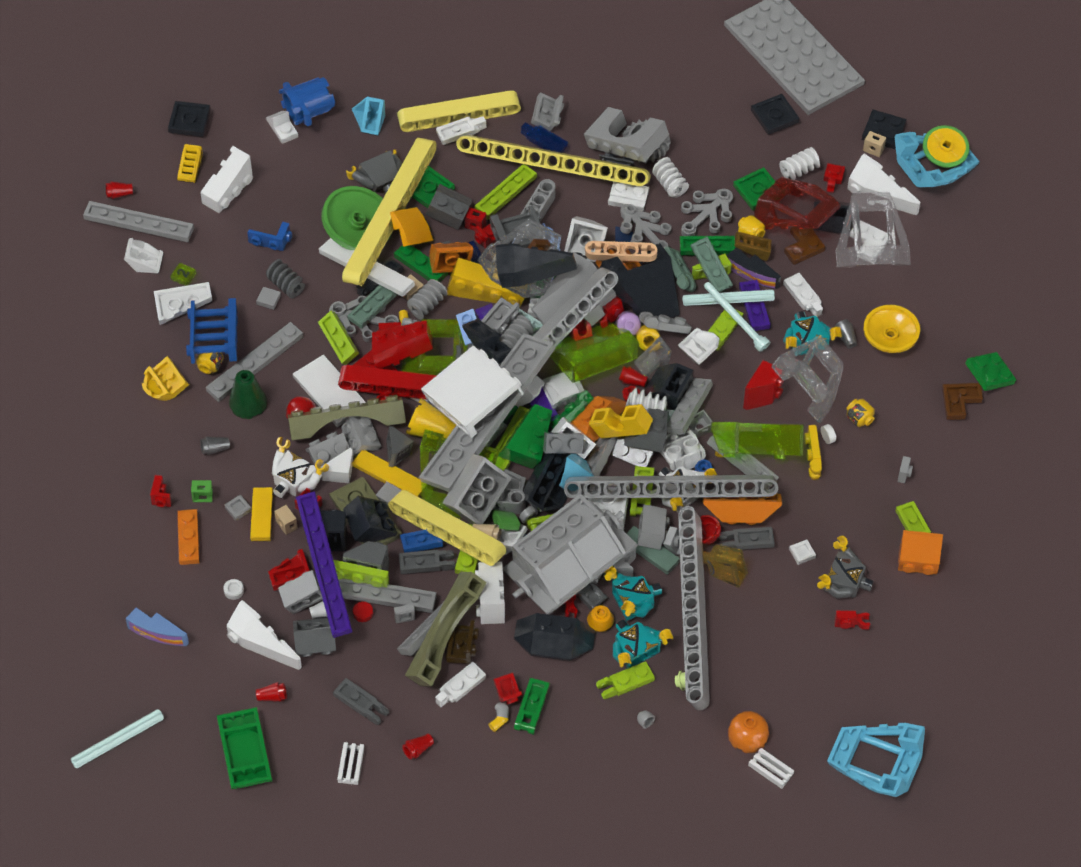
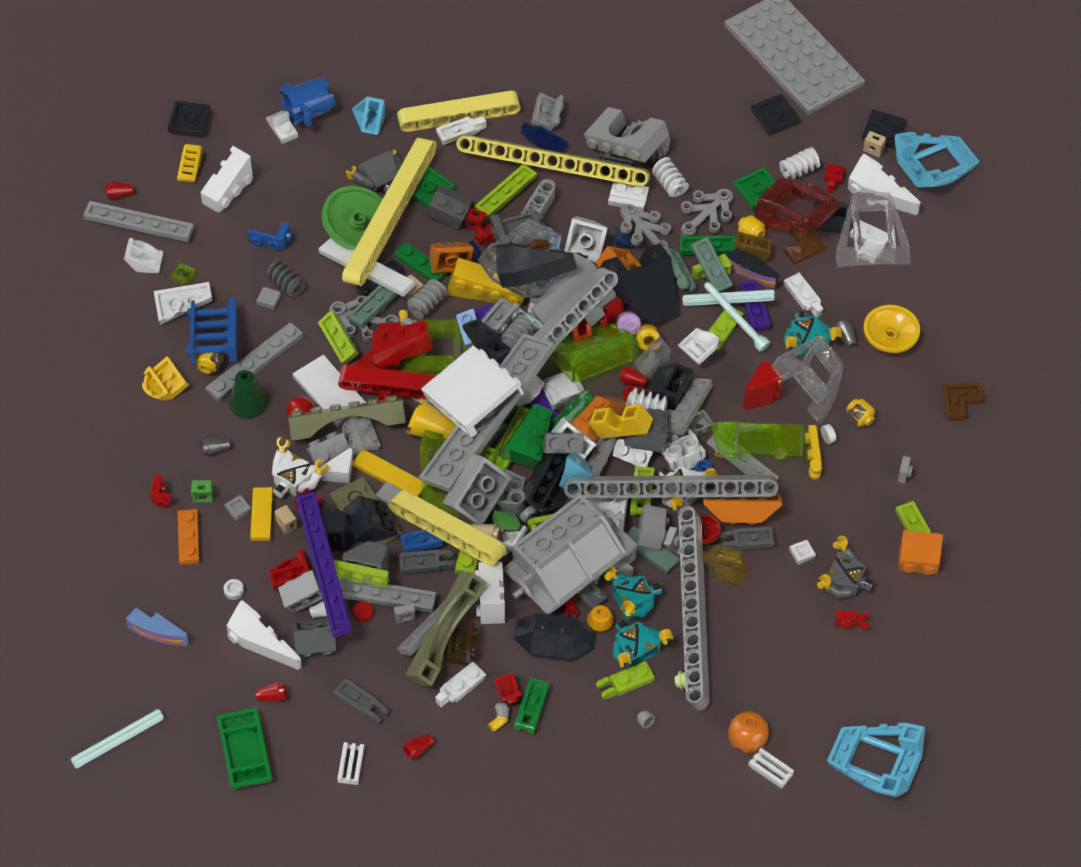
(398, 446): dark grey slope -> none
(412, 226): light orange slope -> none
(621, 247): light nougat beam -> none
(665, 323): light grey hinge -> none
(941, 155): yellow wheel -> none
(990, 371): green plate -> none

